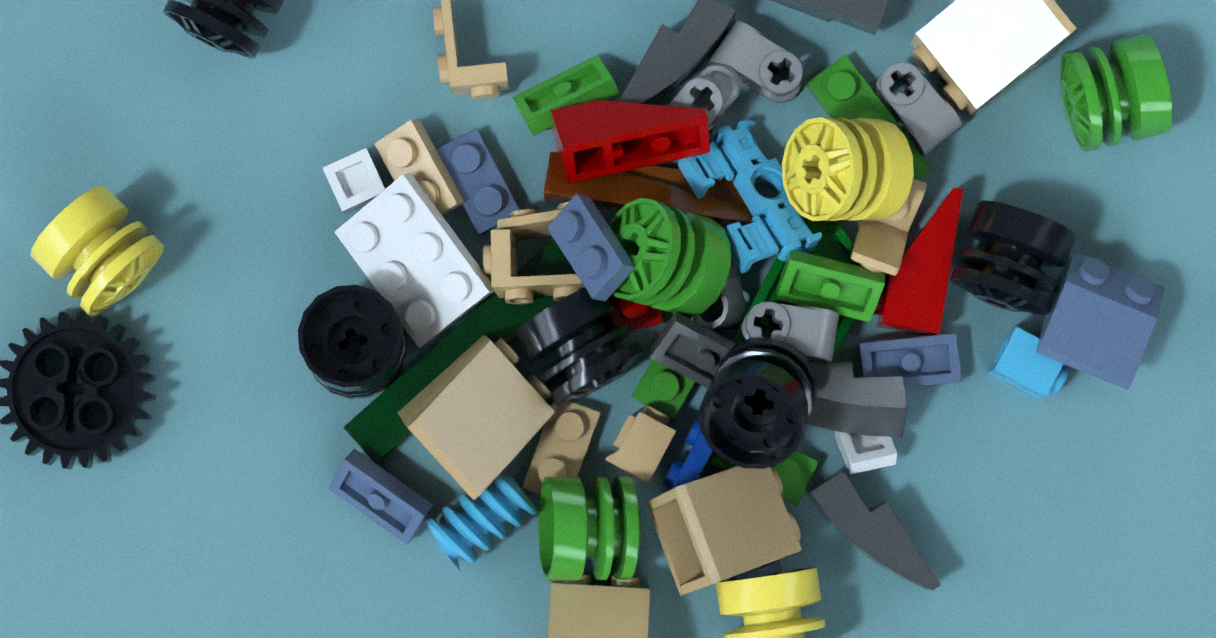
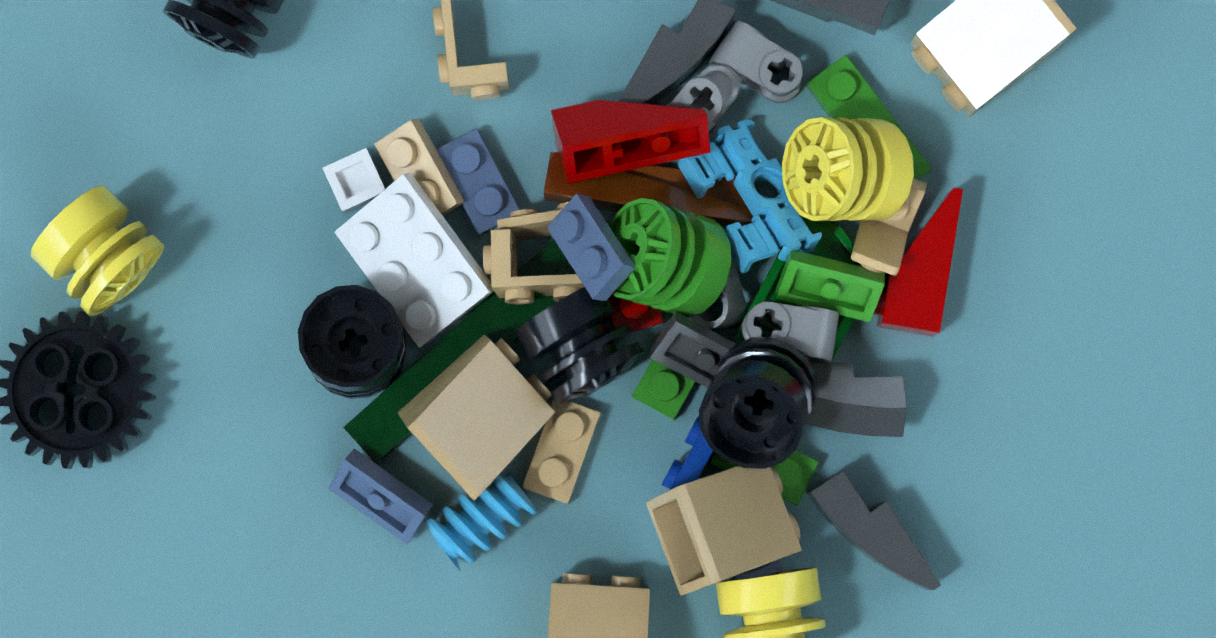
(574, 86): bright green plate -> none
(593, 528): bright green wheel -> none
(642, 443): tan window -> none
(865, 452): white plate -> none
(917, 359): sand blue plate -> none
(921, 110): light grey piece -> none
(1013, 255): black wheel -> none
(1024, 368): medium azure brick -> none
(1100, 319): sand blue slope -> none
(1117, 92): bright green wheel -> none

